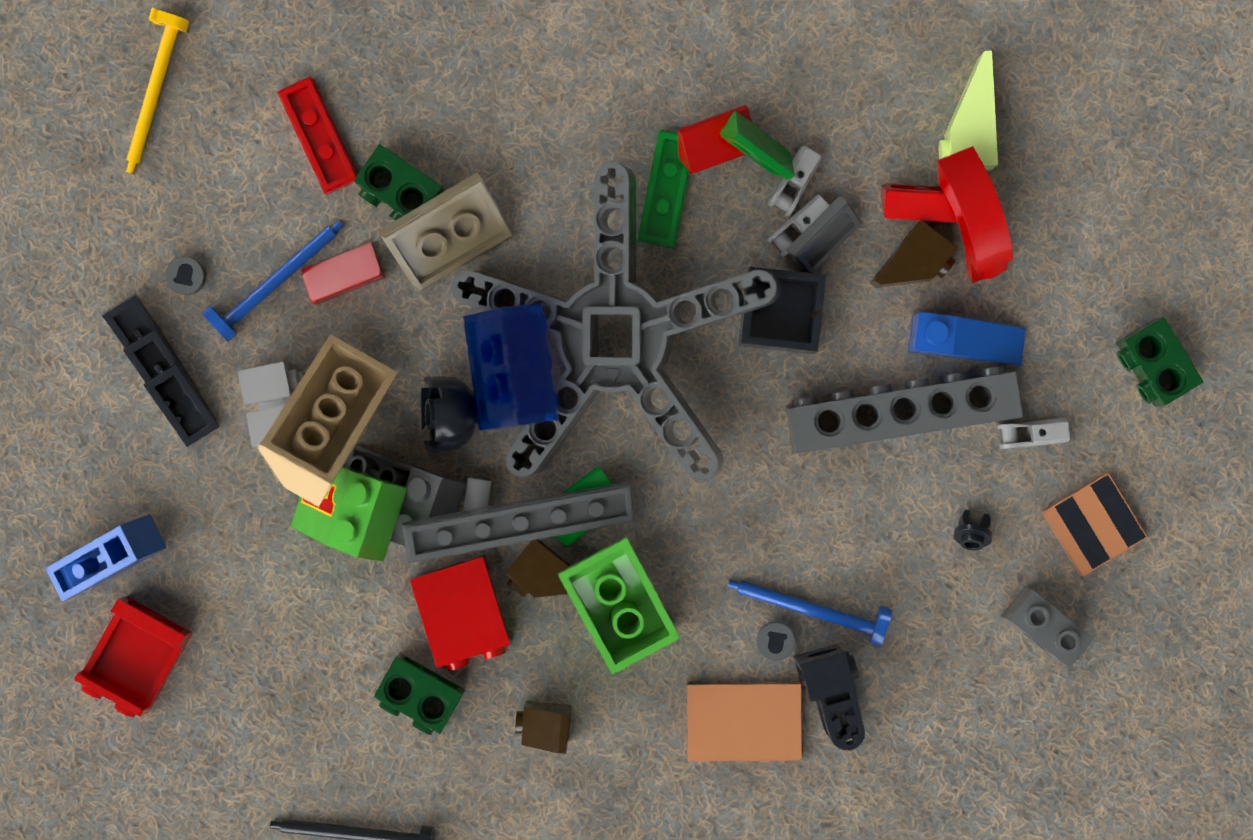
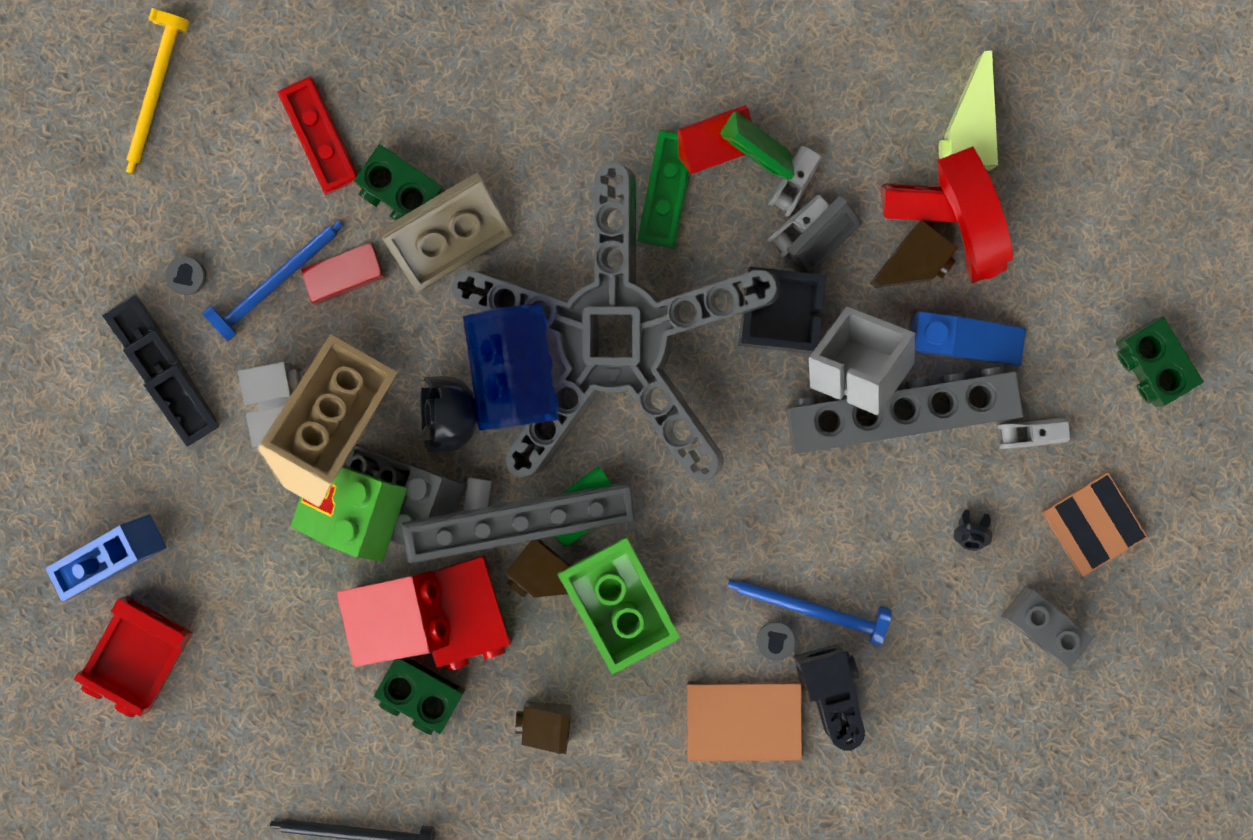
(393, 619): none -> panel
(862, 360): none -> light grey piece

